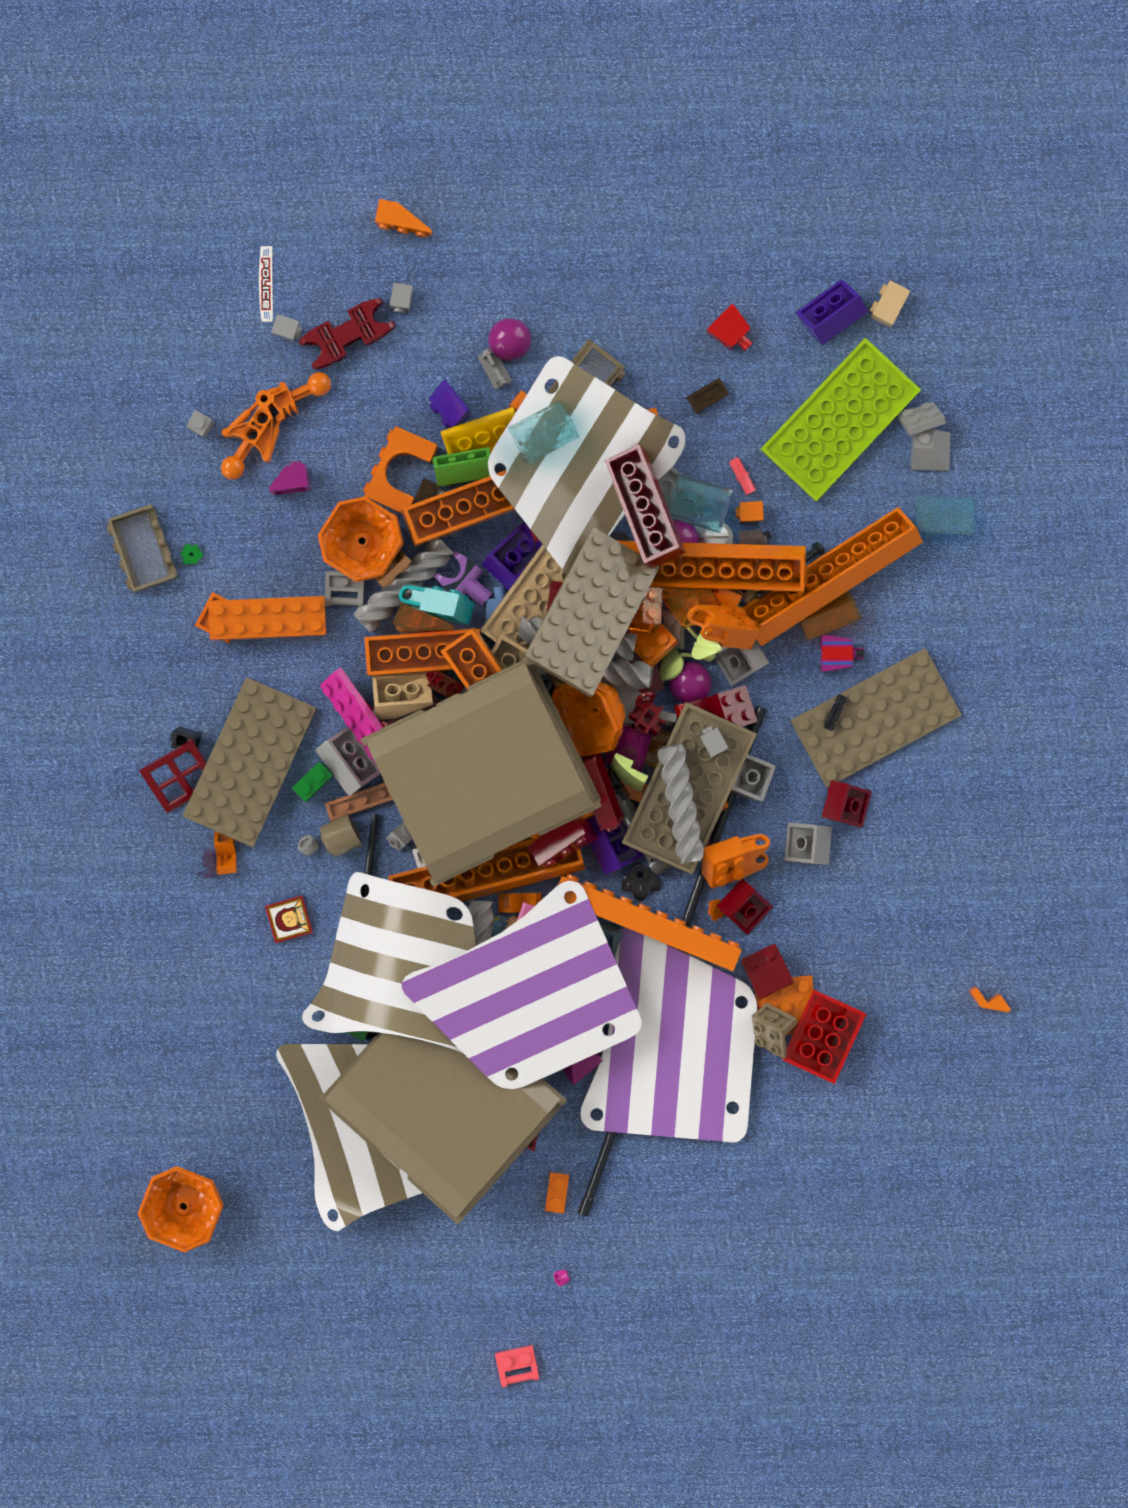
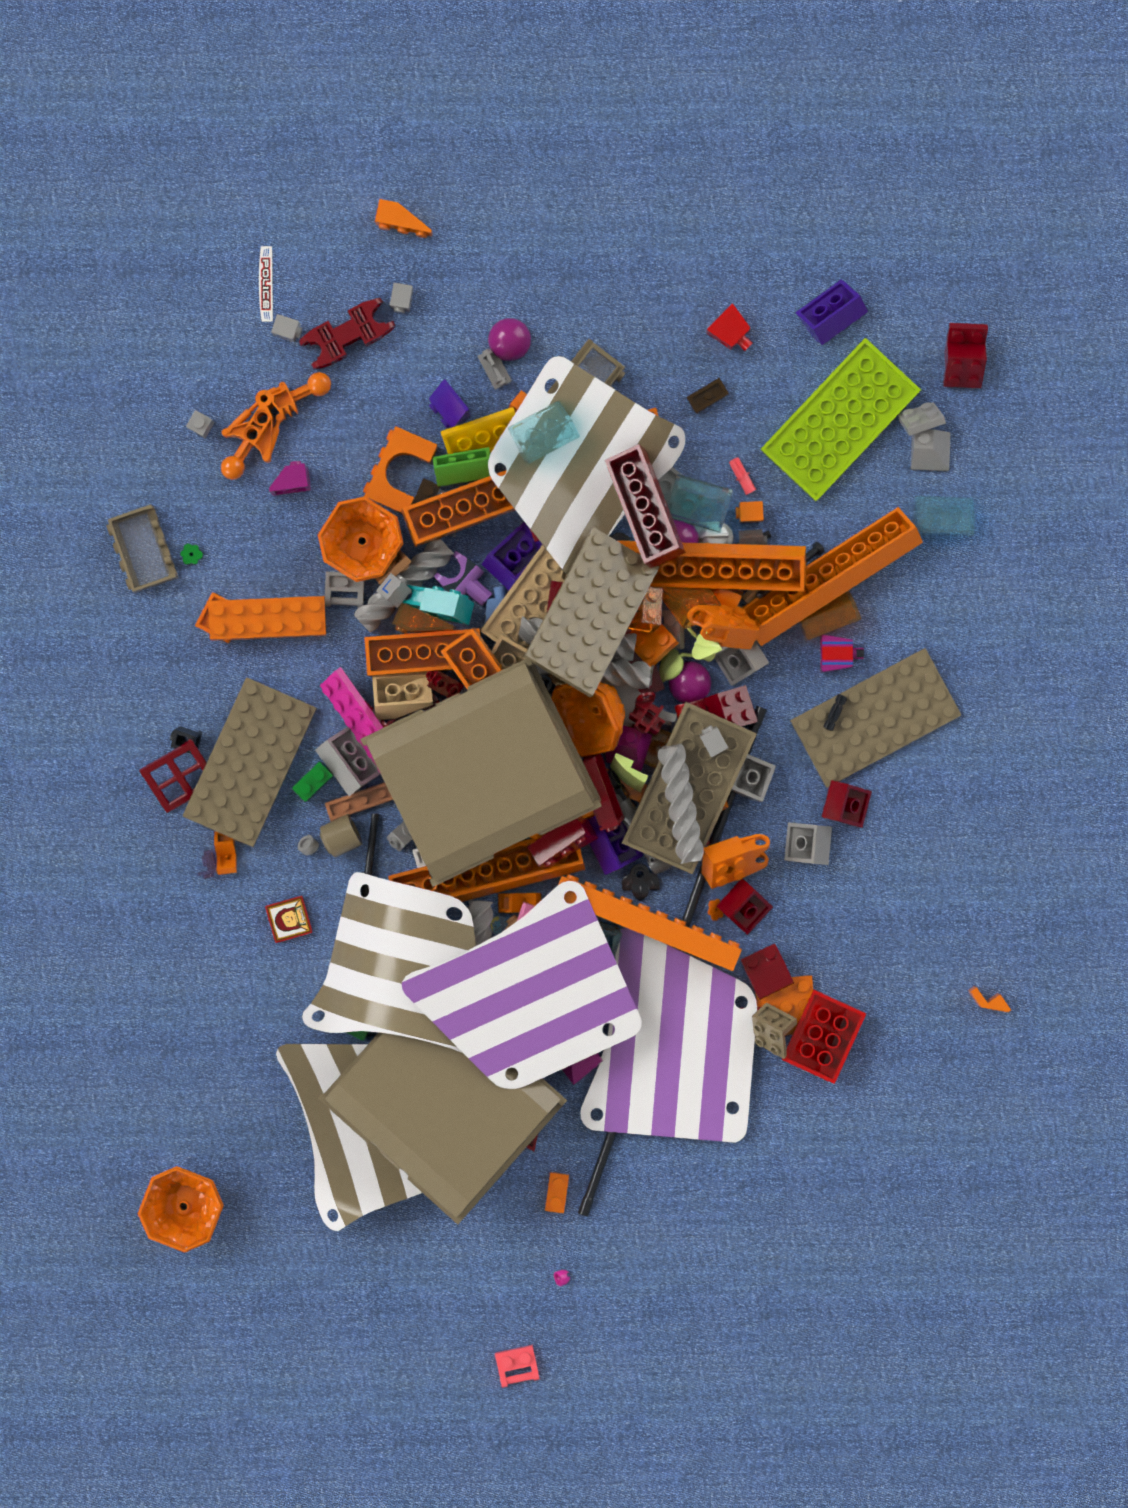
(394, 589): none -> light grey brick
(889, 304): tan brick -> none
(965, 355): none -> dark red bracket

